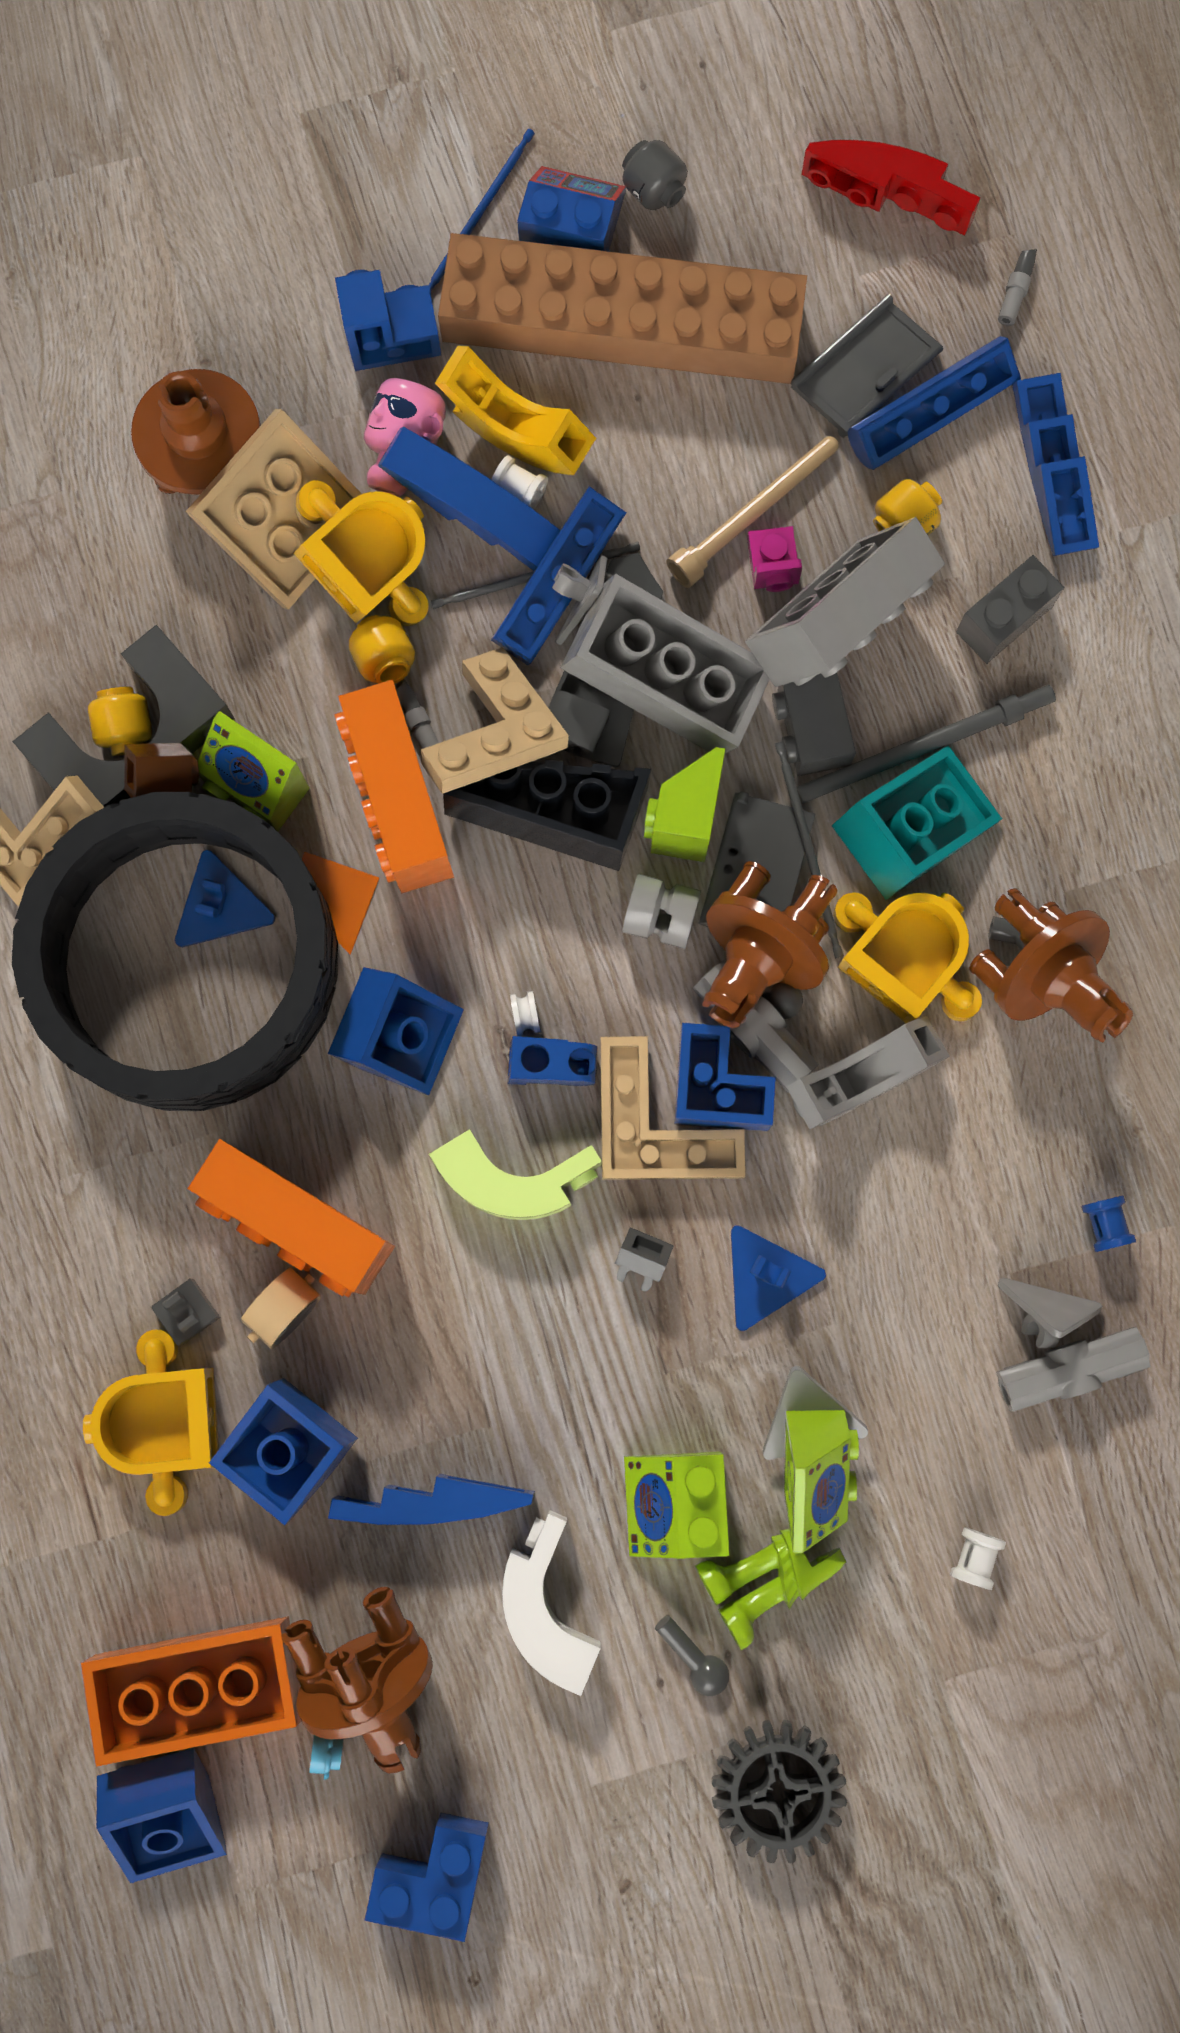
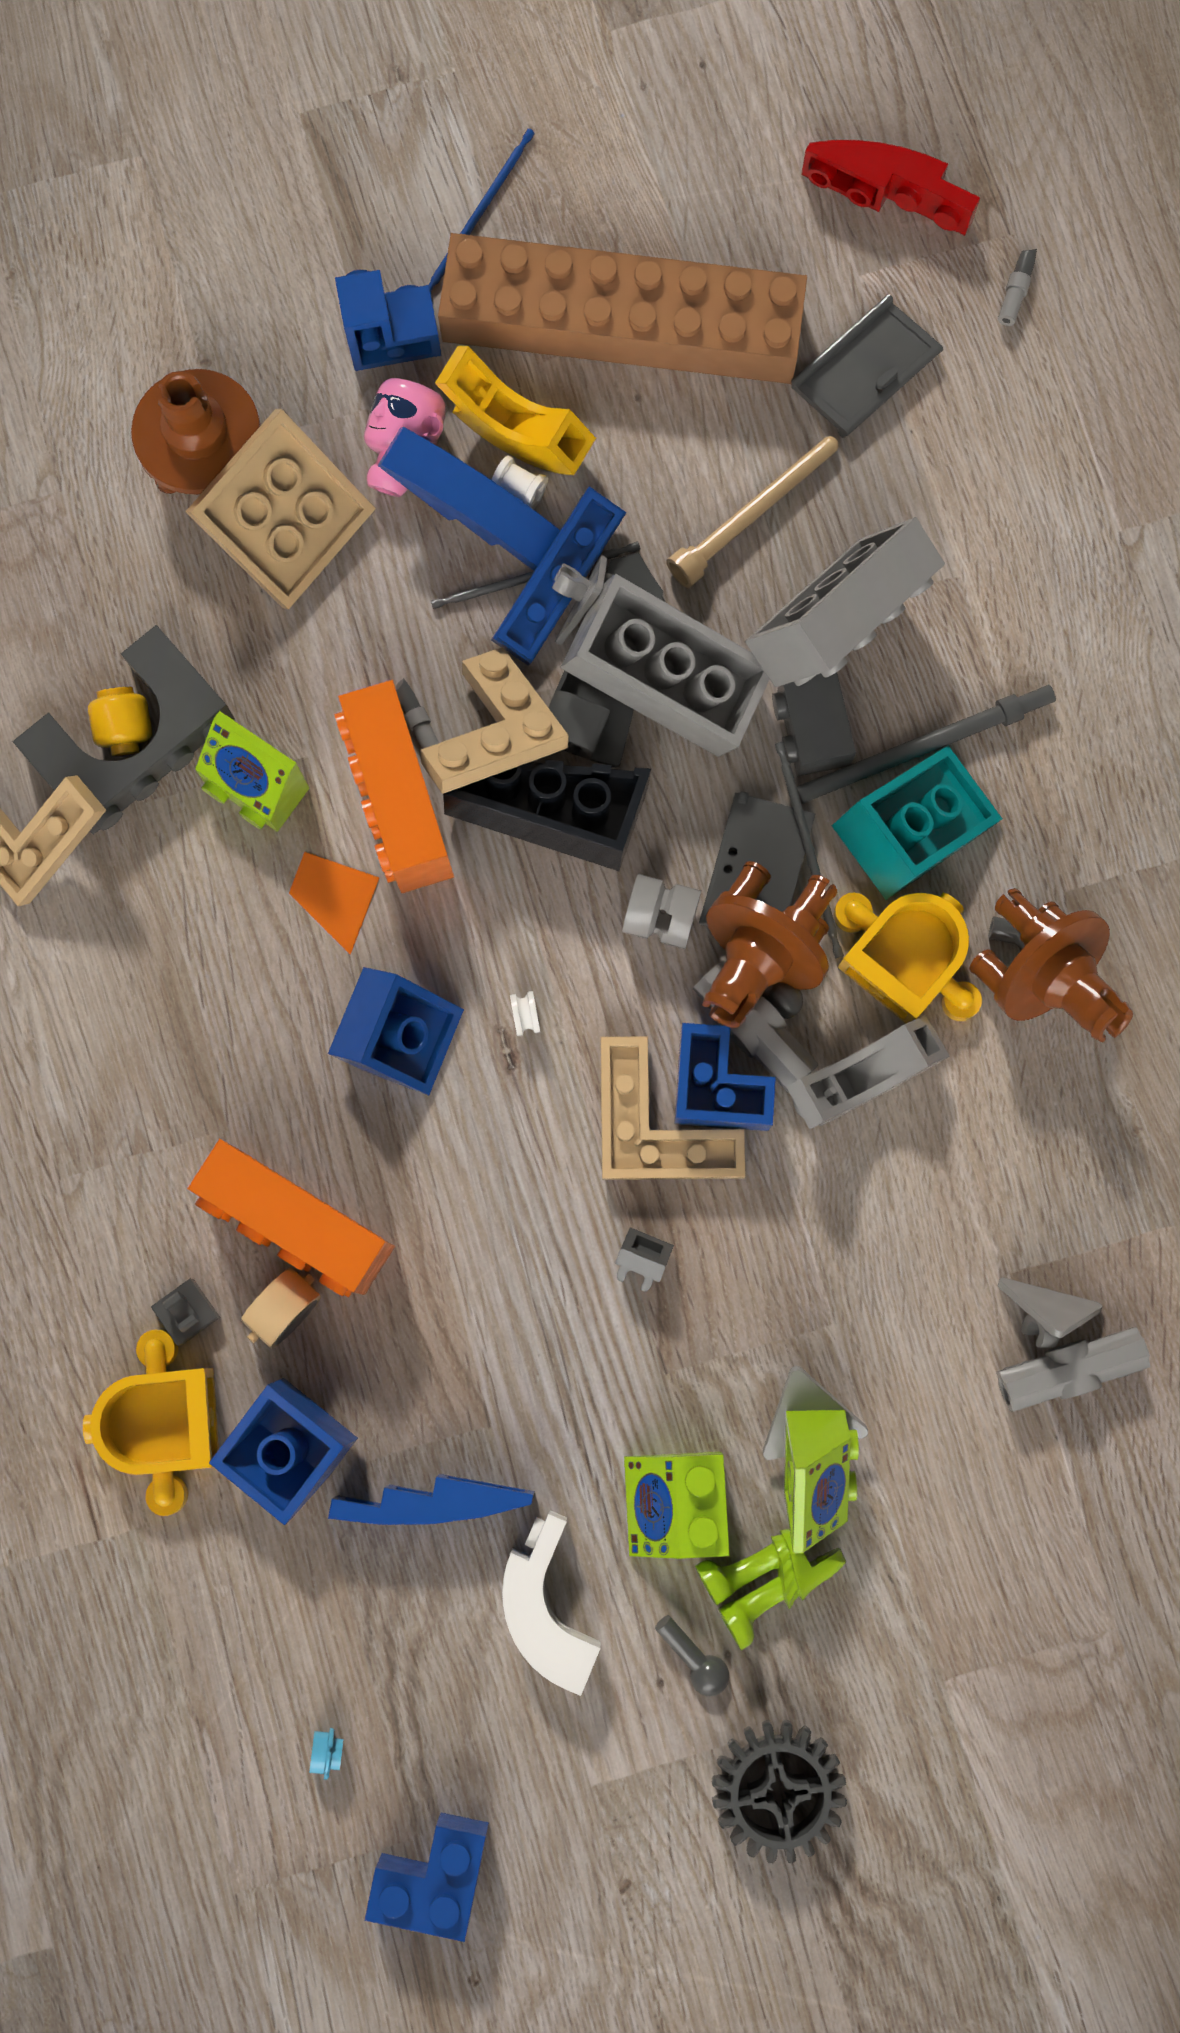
(91, 855): black tyre -> none
(159, 769): reddish brown brick -> none
(159, 1815): blue slope -> none
(190, 1691): orange brick -> none
(218, 905): blue piece -> none
(364, 1682): dark orange piece -> none
(365, 550): yellow piece -> none
(381, 649): yellow head -> none
(506, 1195): yellowish green arch -> none
(551, 1062): blue leg -> none
(570, 210): blue slope -> none
(654, 174): dark grey head -> none
(685, 809): lime slope -> none
(766, 1276): blue piece -> none
(774, 559): dark pink bracket -> none
(908, 501): yellow head -> none
(934, 404): blue brick -> none
(977, 1558): white bush -> none
(1009, 609): dark grey brick -> none
(1055, 465): blue slope -> none
(1109, 1223): blue bush -> none

